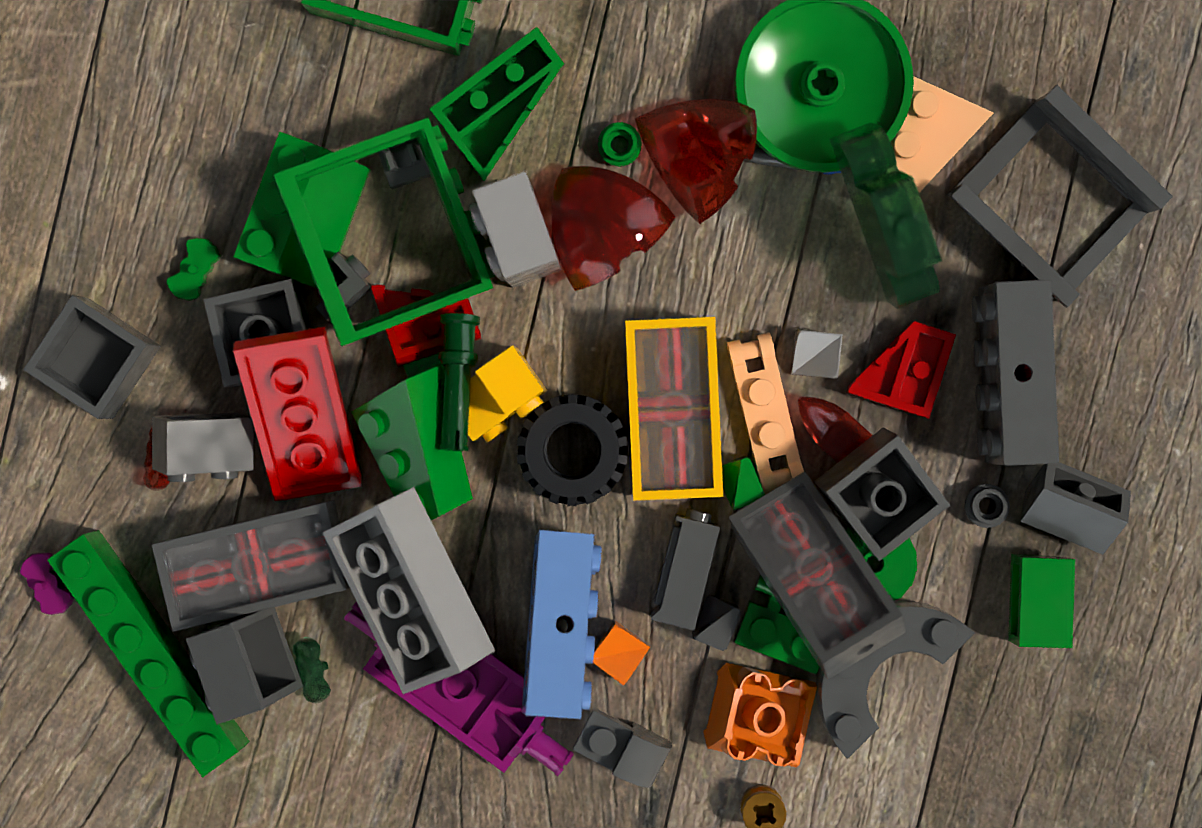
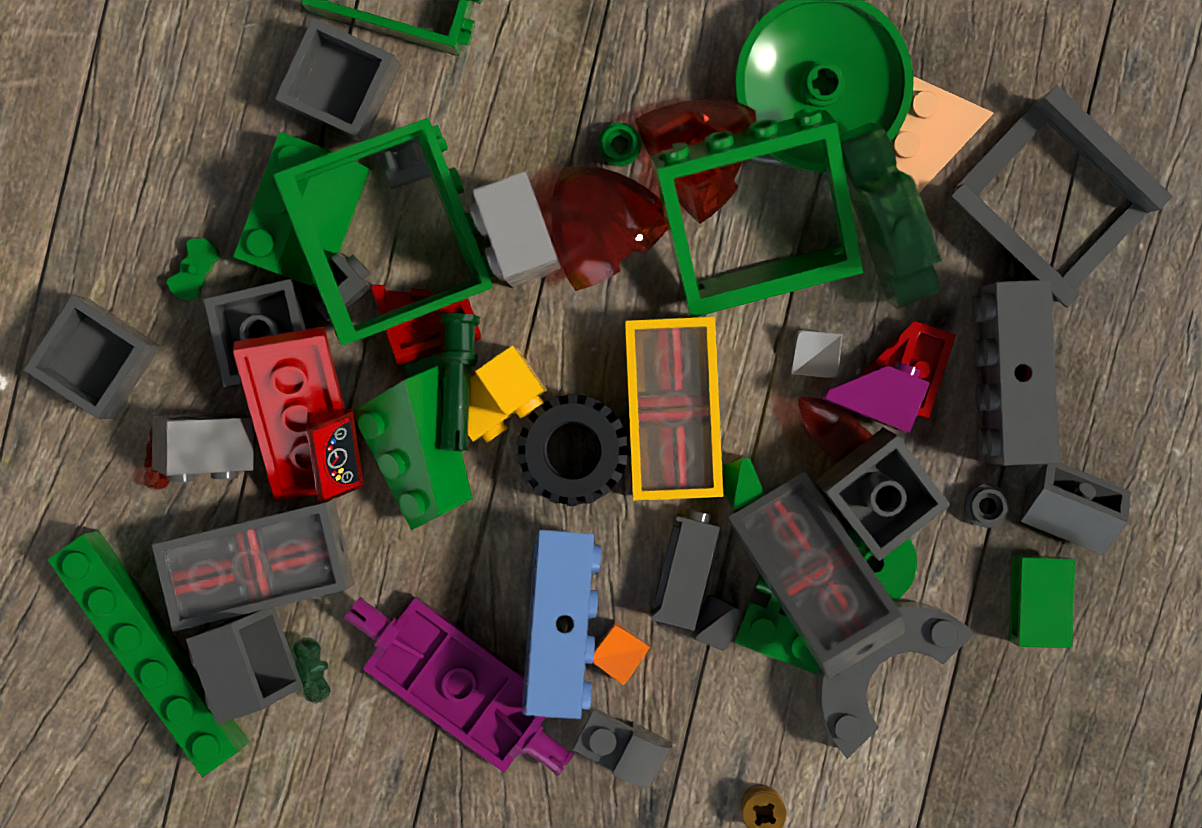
(46, 584): magenta piece -> none
(334, 453): none -> slope
(338, 80): none -> dark grey piece
(409, 592): light grey brick -> none
(497, 100): green wedge -> none
(759, 715): orange slope -> none
(765, 411): light nougat plate -> none
(774, 277): none -> green window
(883, 395): none -> magenta slope

